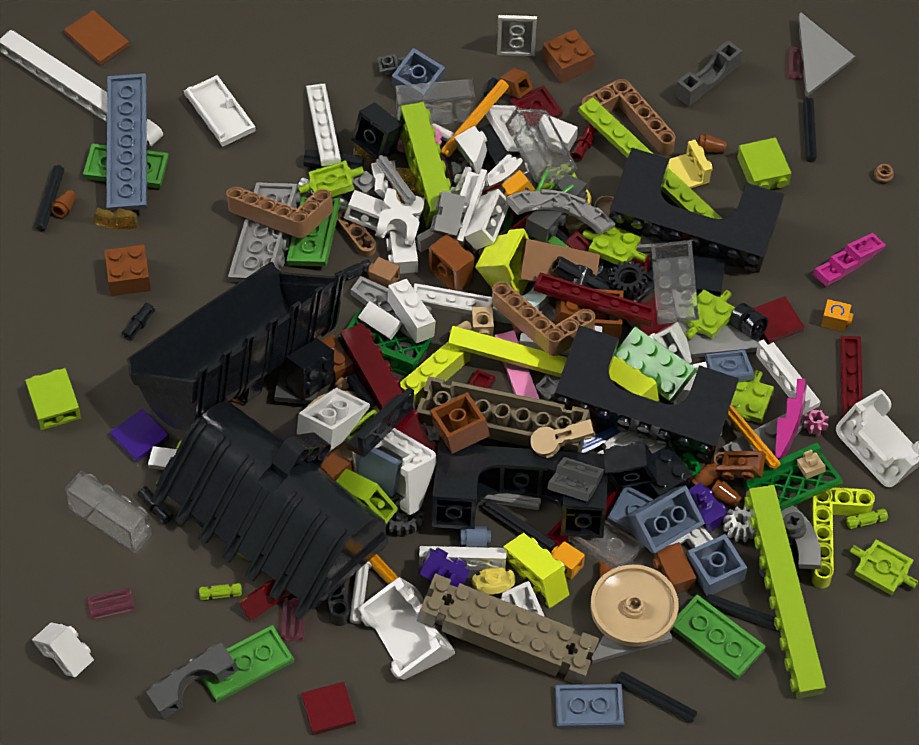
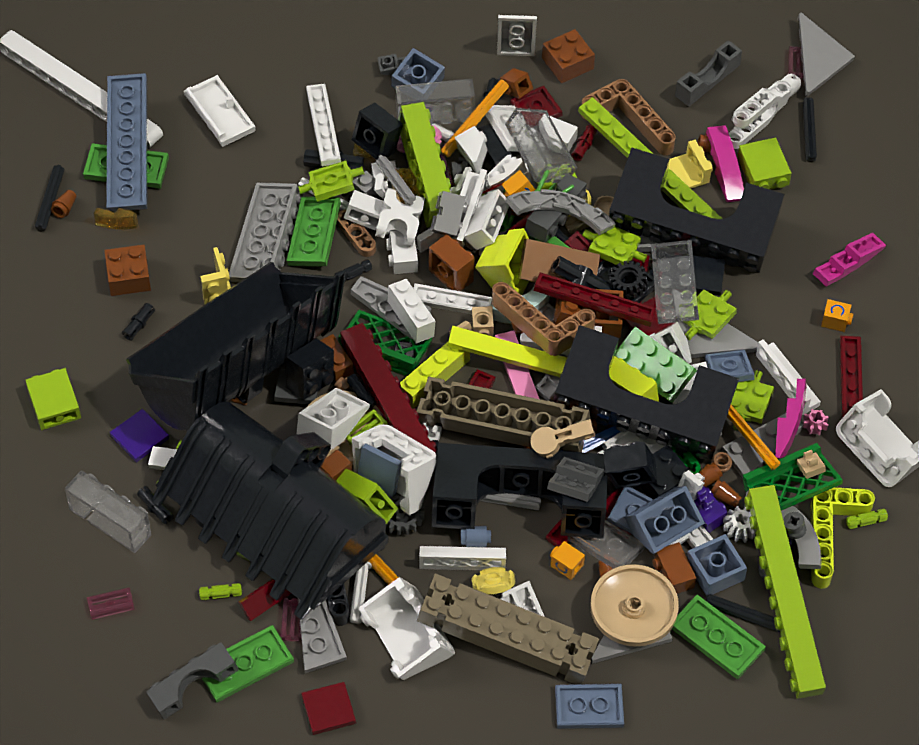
(64, 647): white brick -> none
(97, 37): dark orange tile -> none
(218, 282): none -> light yellow bracket
(279, 216): medium nougat beam -> none
(320, 639): none -> light grey wing
(380, 320): white tile -> none
(382, 423): black fence -> none
(384, 272): medium nougat brick -> none
(439, 563): dark purple brick -> none
(459, 423): dark orange brick -> none
(517, 524): black axle -> none
(539, 567): neon yellow wedge -> none
(656, 697): black axle -> none
(693, 482): none -> white tile
(726, 163): none -> dark pink slope
(742, 465): dark orange bracket -> none
(749, 321): black wheel -> none
(771, 102): none -> white piece
(781, 320): dark red tile -> none
(881, 170): medium nougat plate -> none
(884, 567): lime plate -> none

